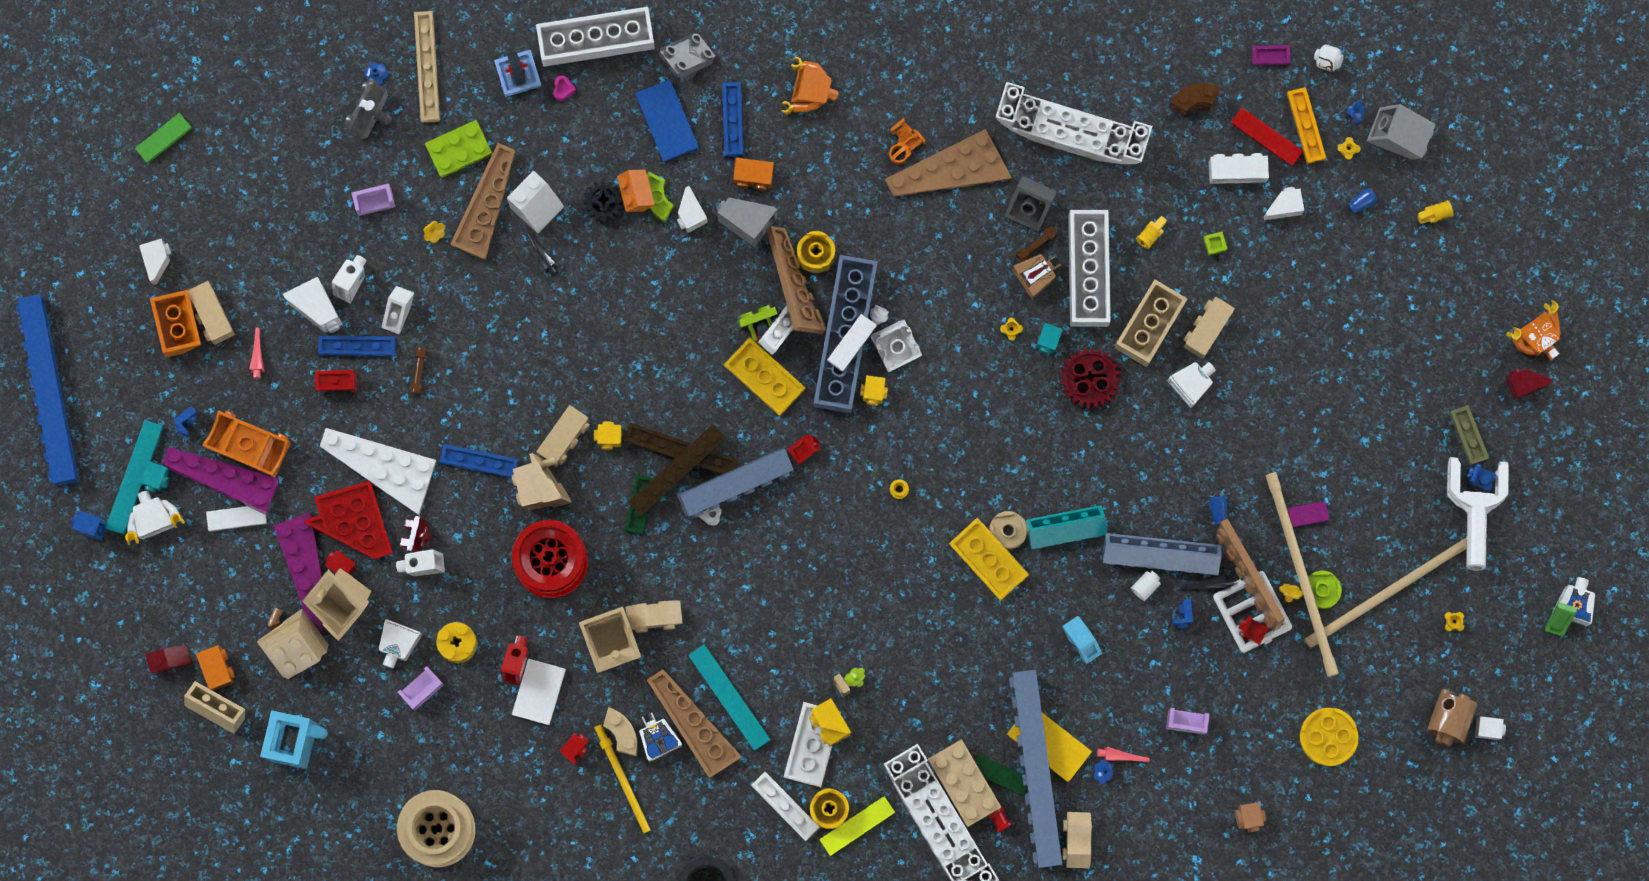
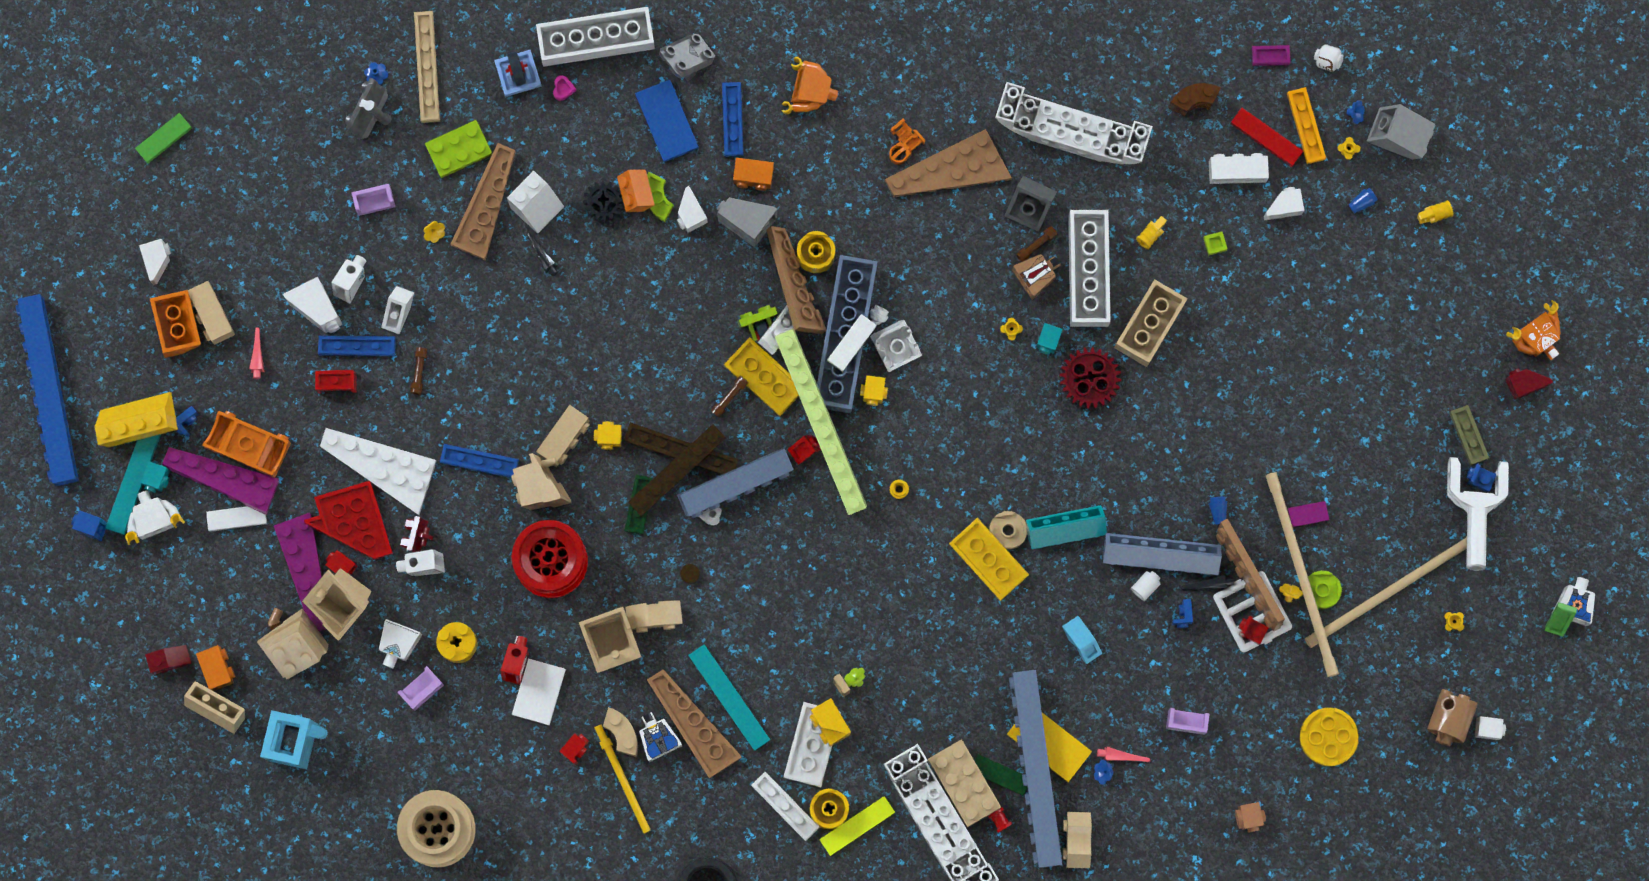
(136, 420): none -> yellow slope
(690, 573): none -> dark brown tile
(719, 409): none -> reddish brown bar
(820, 421): none -> yellowish green brick
(1192, 382): white torso -> none
(1208, 327): tan brick -> none

